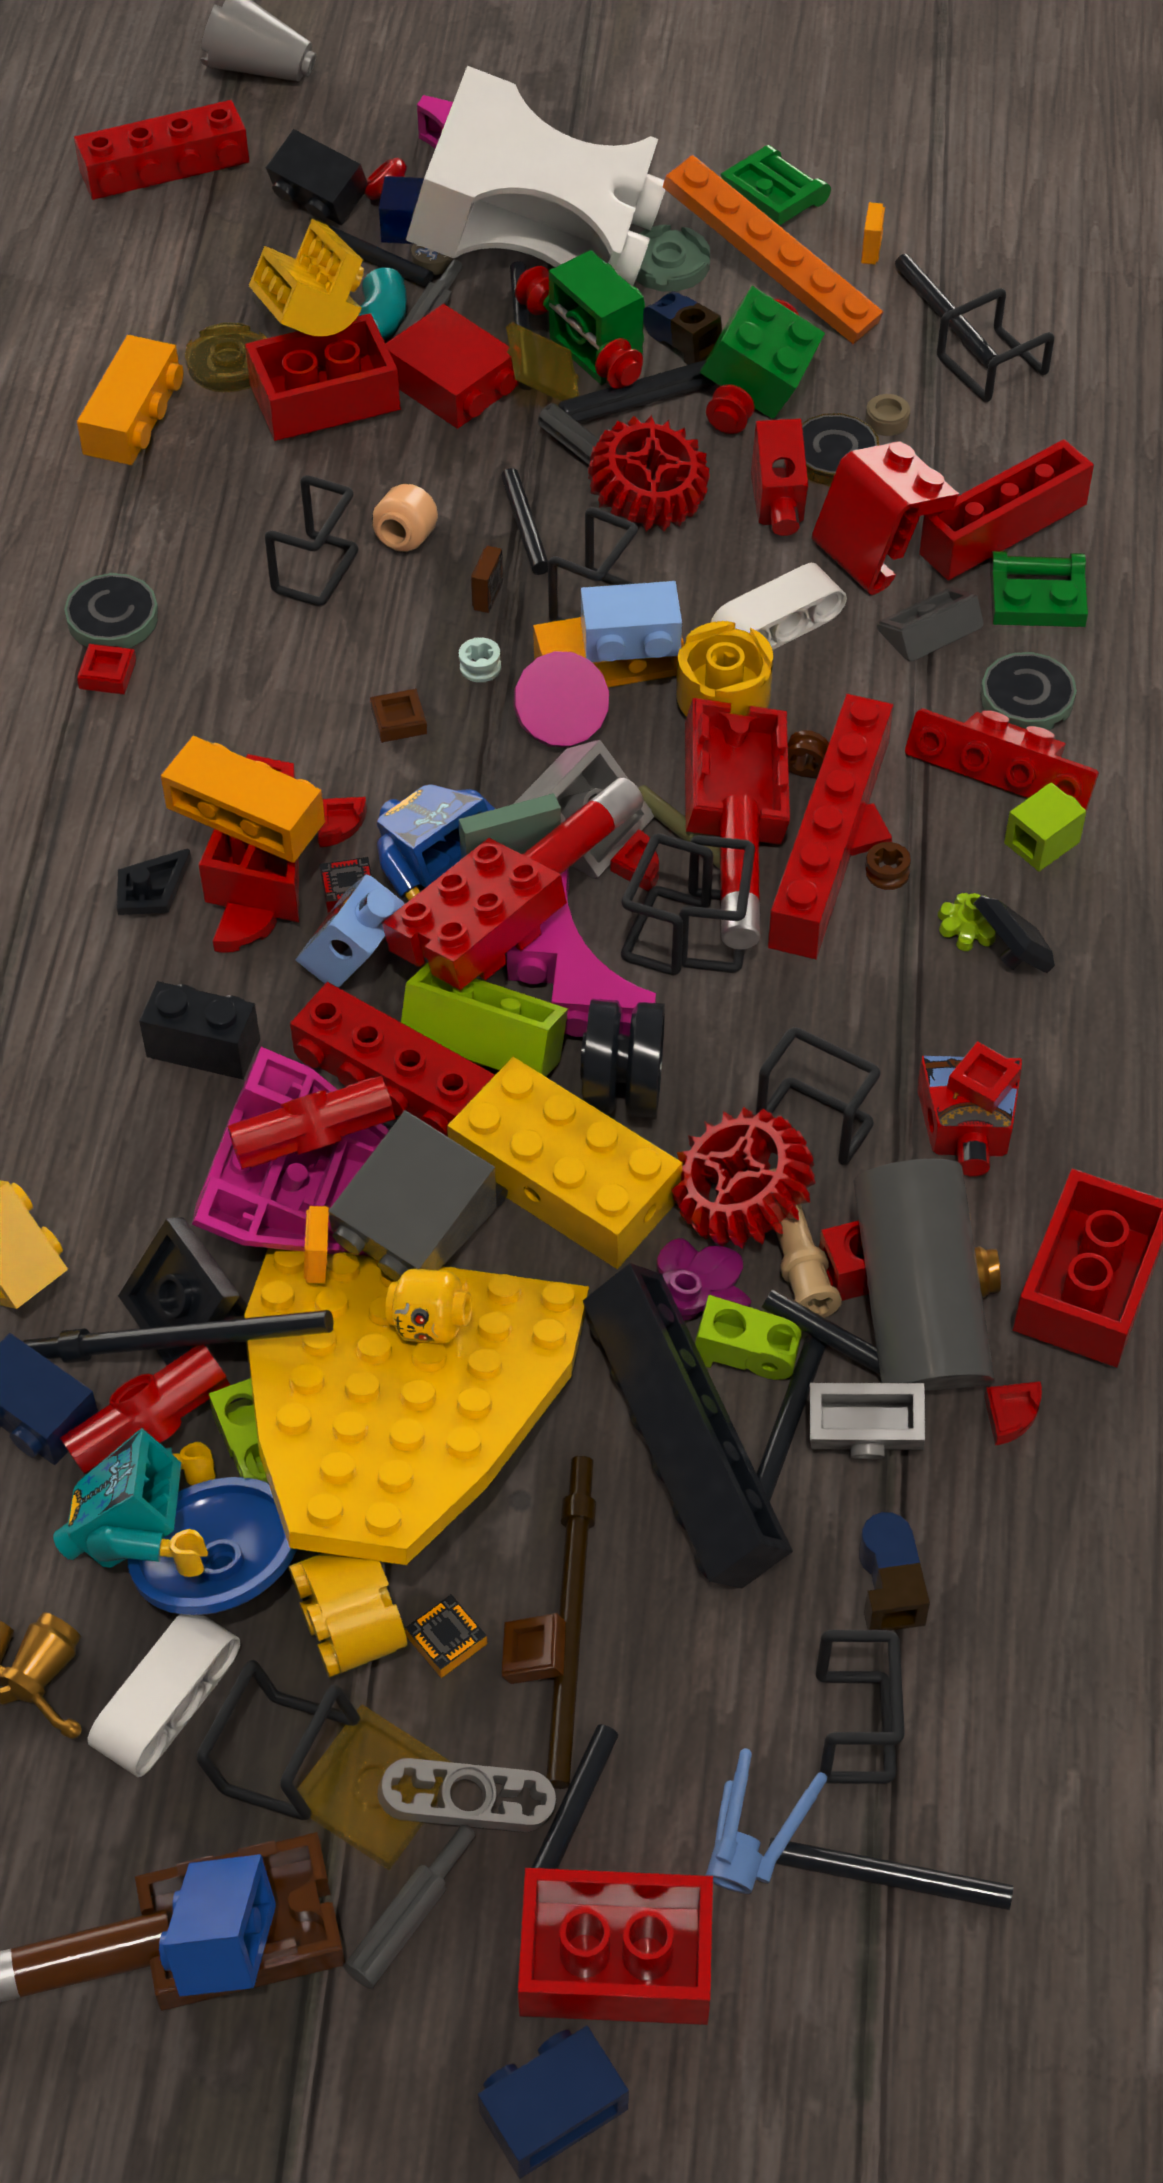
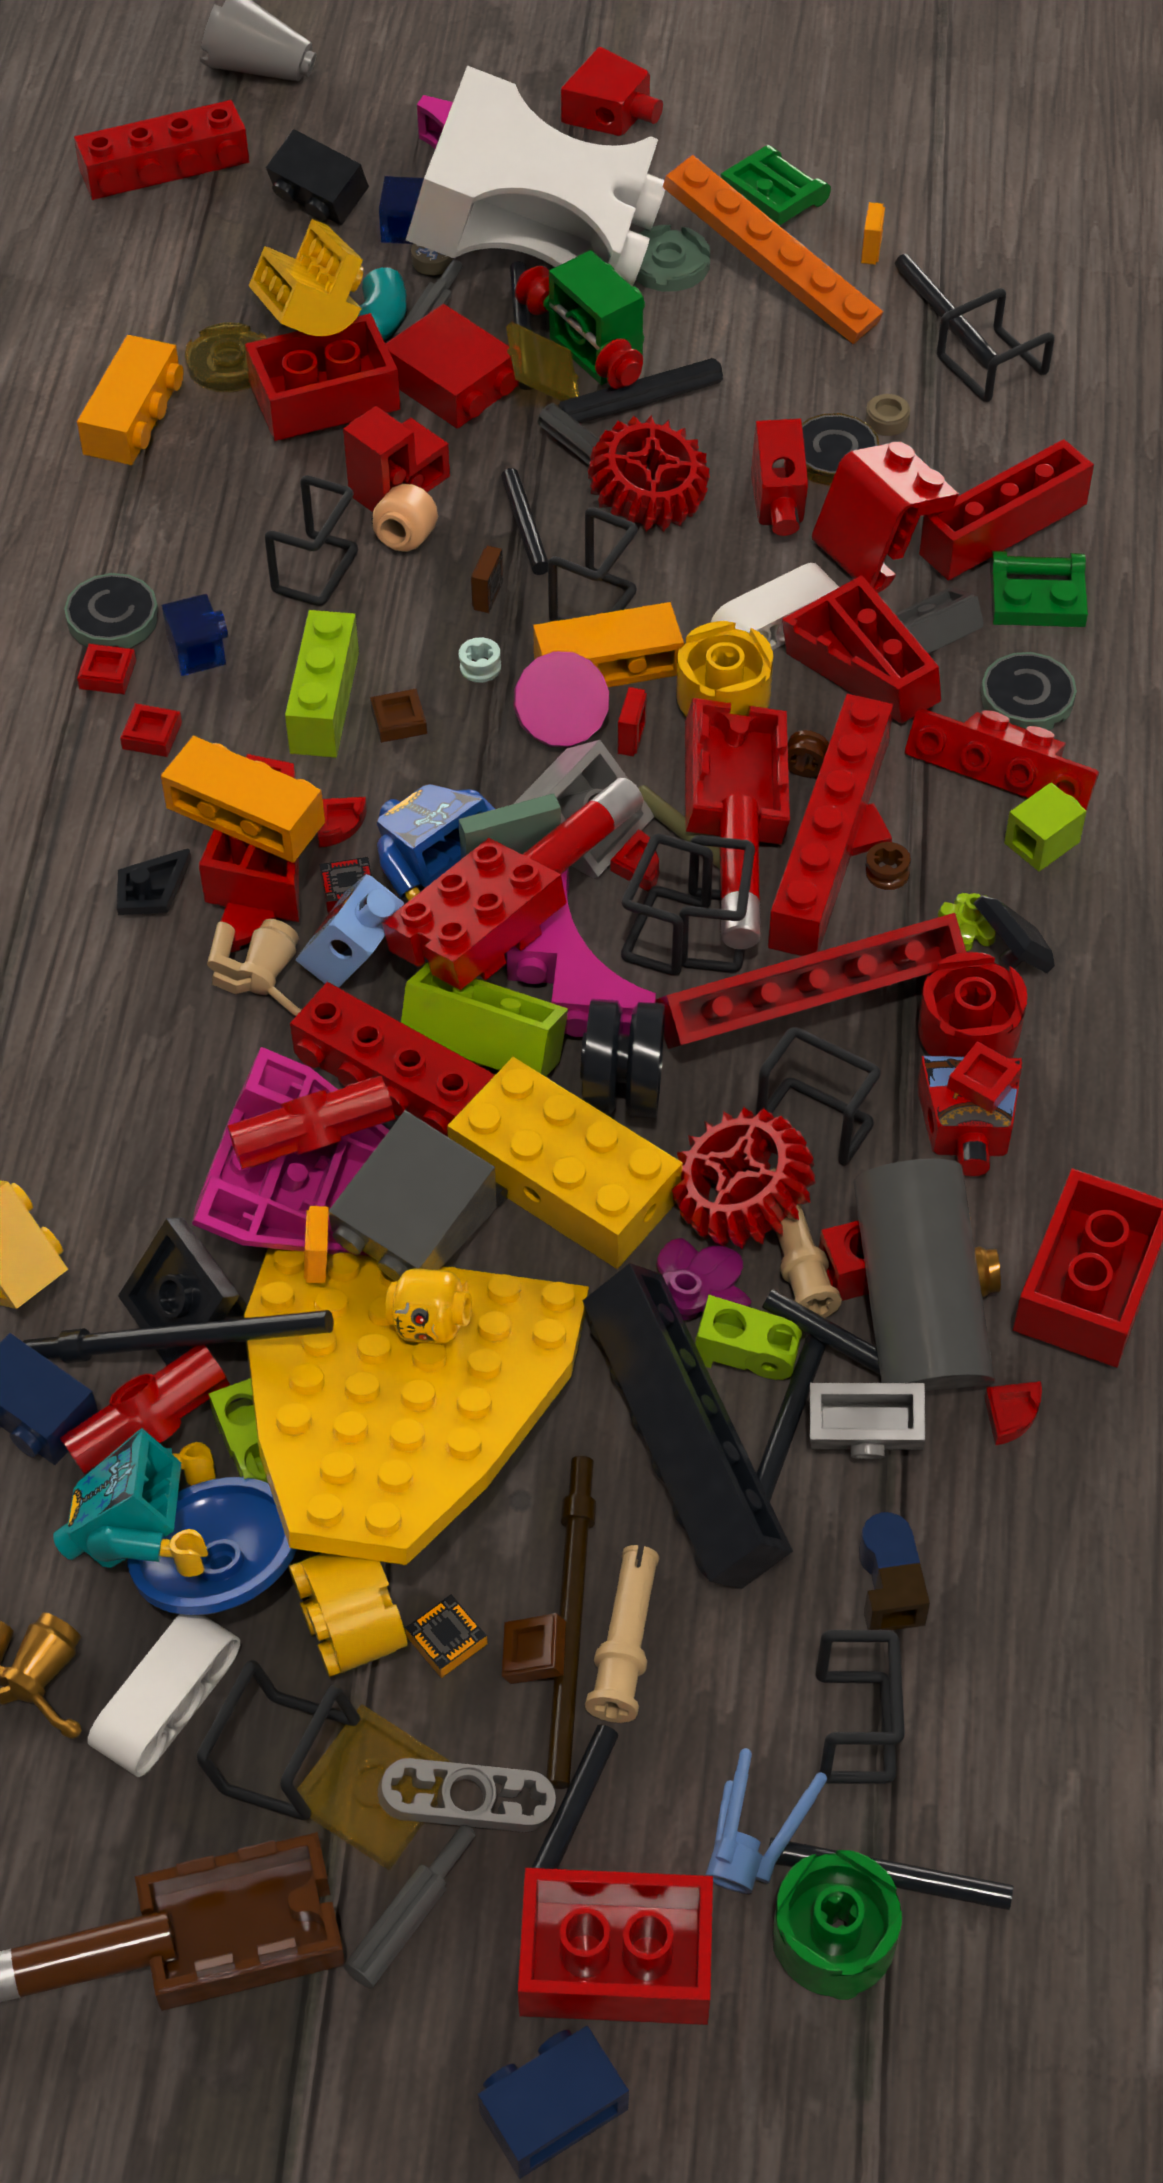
(151, 730): none -> red tile
(195, 634): none -> clear blue brick
(200, 1029): black brick -> none
(218, 1926): blue brick -> none
(268, 954): none -> tan piece
(322, 683): none -> lime brick
(386, 259): black bar -> none
(391, 453): none -> red brick
(393, 167): red piece -> none
(608, 95): none -> red torso
(621, 1656): none -> tan pin
(631, 621): light blue brick -> none
(632, 721): none -> red tile
(683, 325): dark brown leg -> none
(758, 360): green brick -> none
(809, 980): none -> red brick
(819, 1893): none -> green brick
(864, 649): none -> red wedge
(969, 1003): none -> red brick

